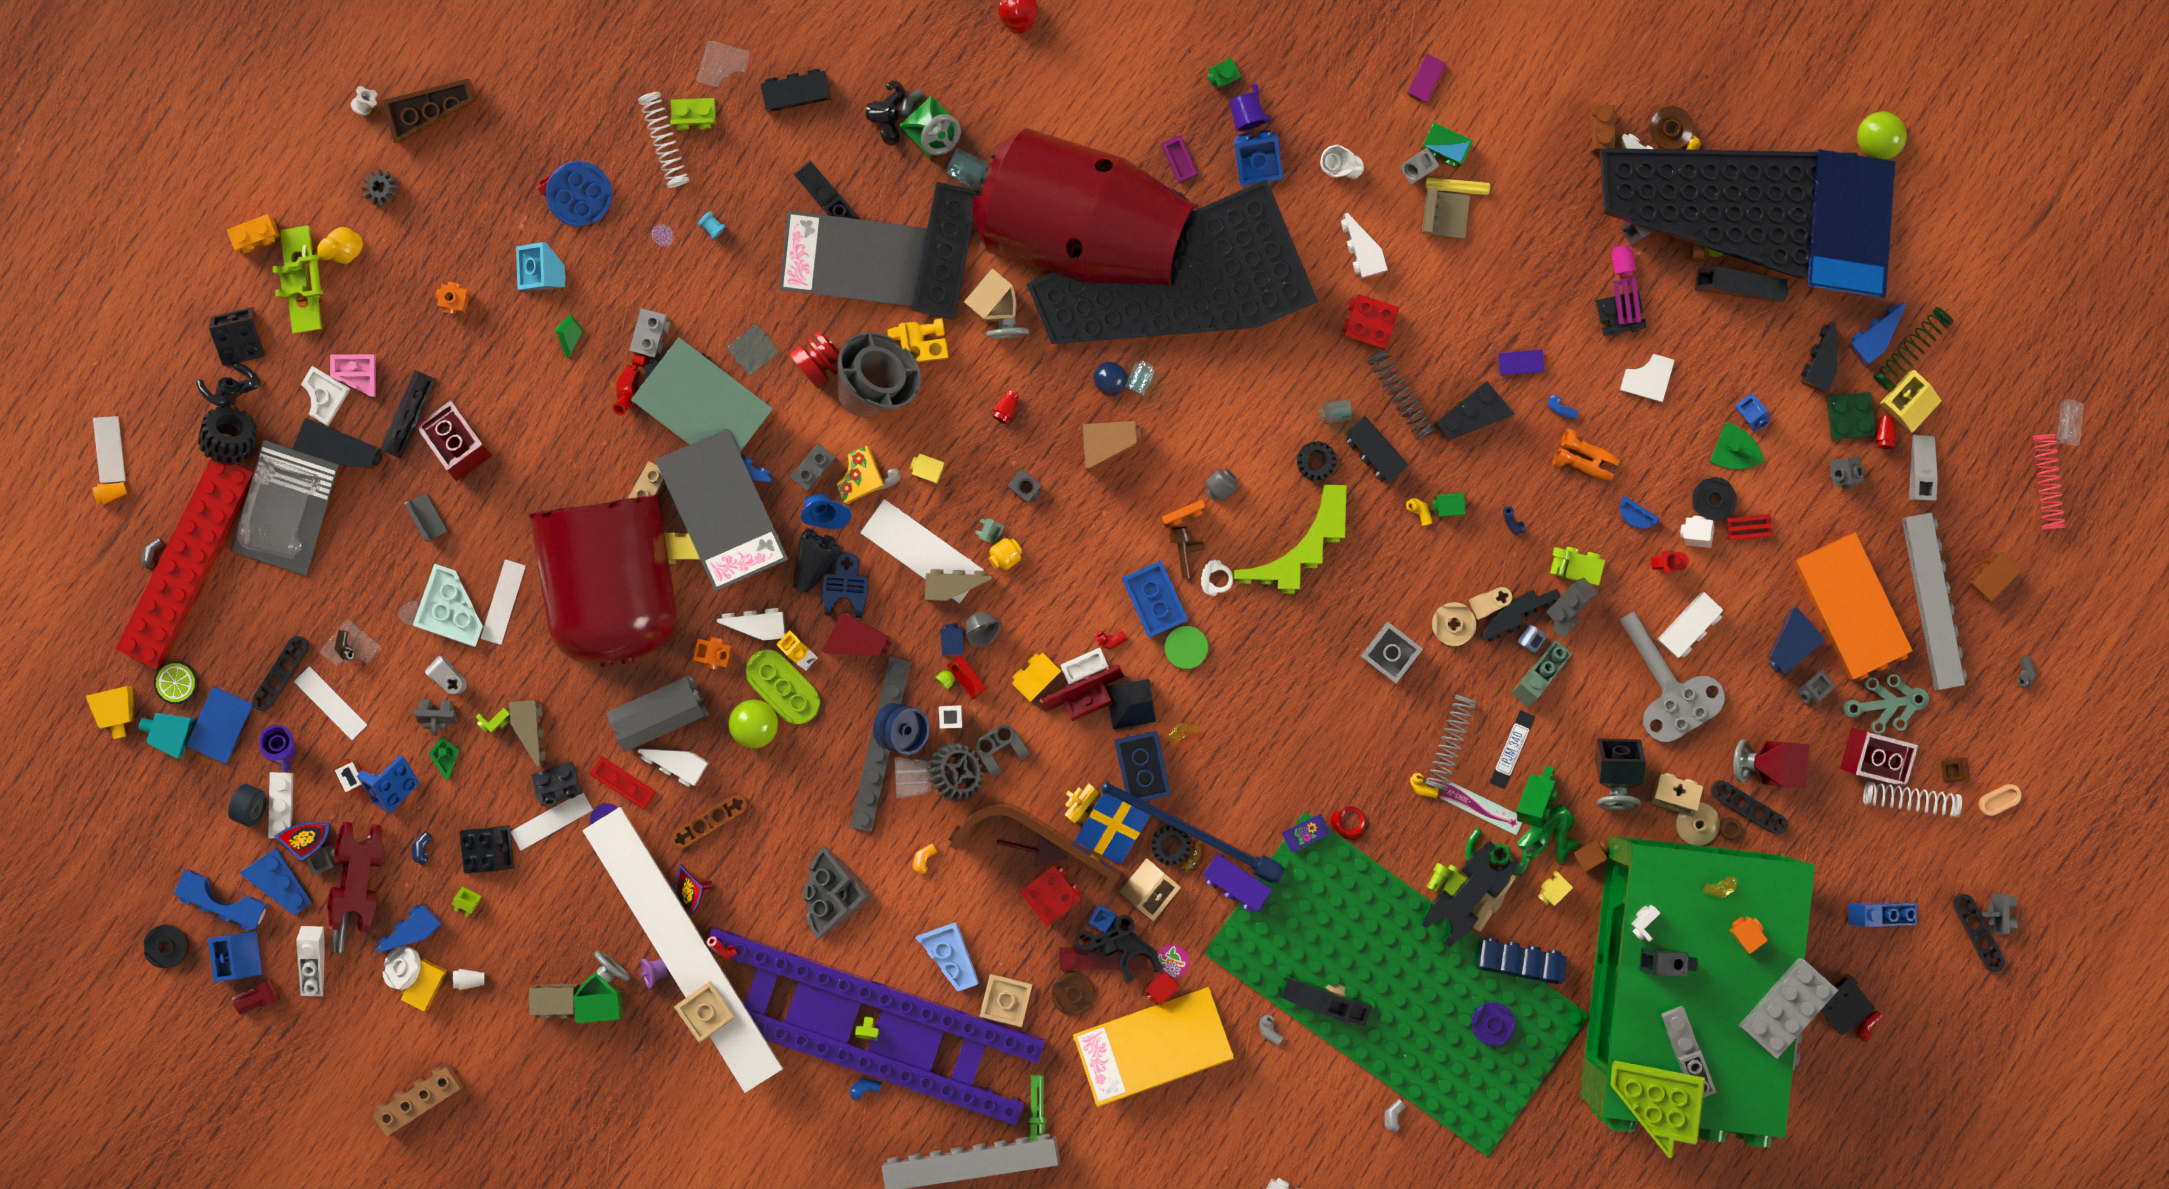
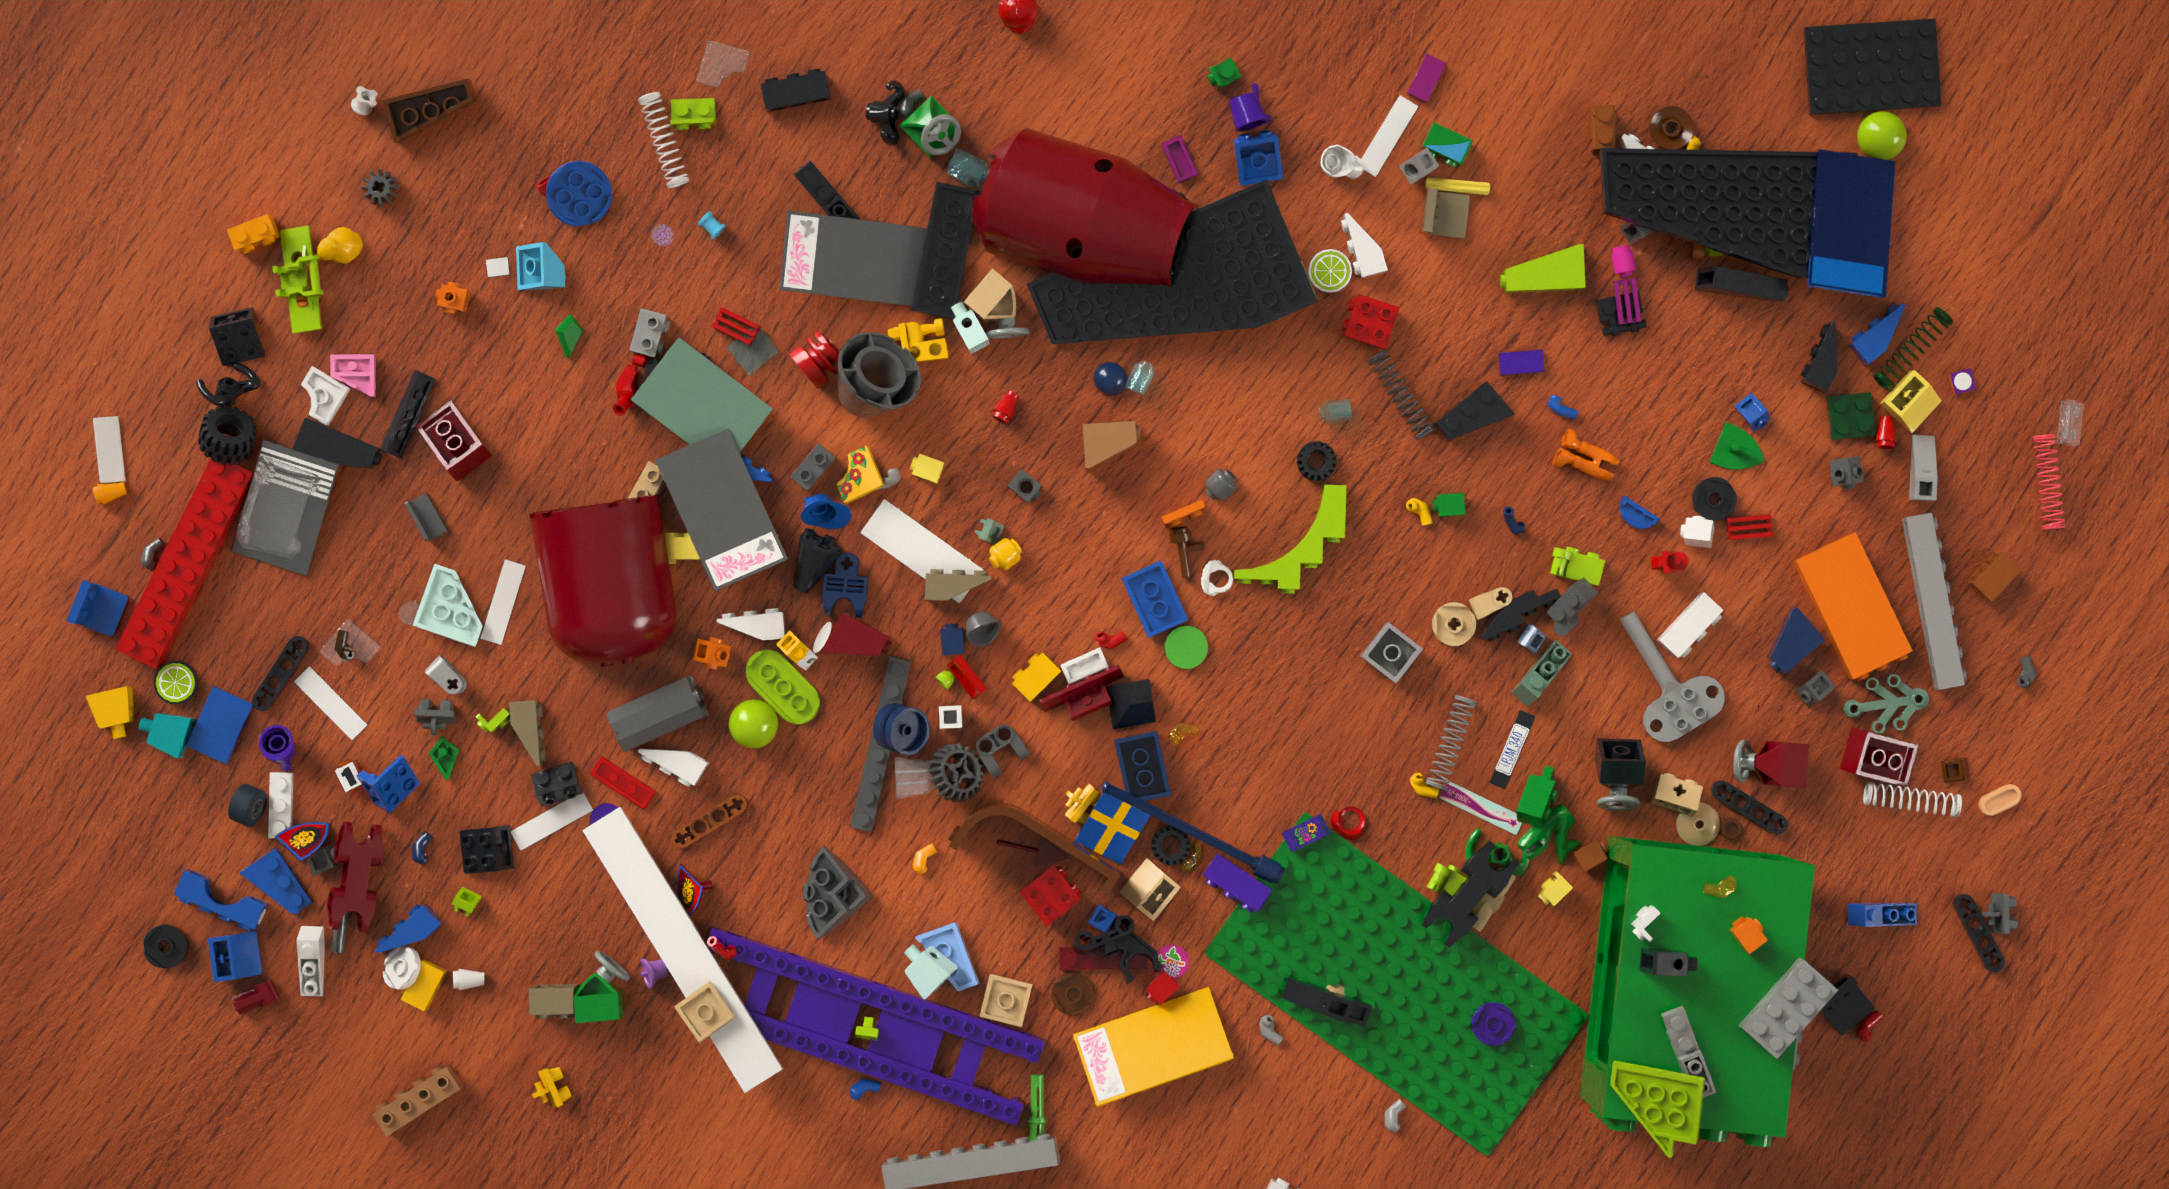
(98, 608): none -> blue bracket
(497, 267): none -> white sticker
(548, 1078): none -> yellow hips
(719, 318): none -> red tile
(822, 637): none -> white sticker
(928, 969): none -> light aqua torso
(974, 335): none -> light aqua torso
(1330, 271): none -> lime tile
(1375, 450): black brick -> none
(1388, 135): none -> white sticker
(1521, 962): dark blue brick -> none
(1552, 272): none -> lime slope
(1650, 379): white tile -> none
(1872, 66): none -> black plate
(1962, 381): none -> tile

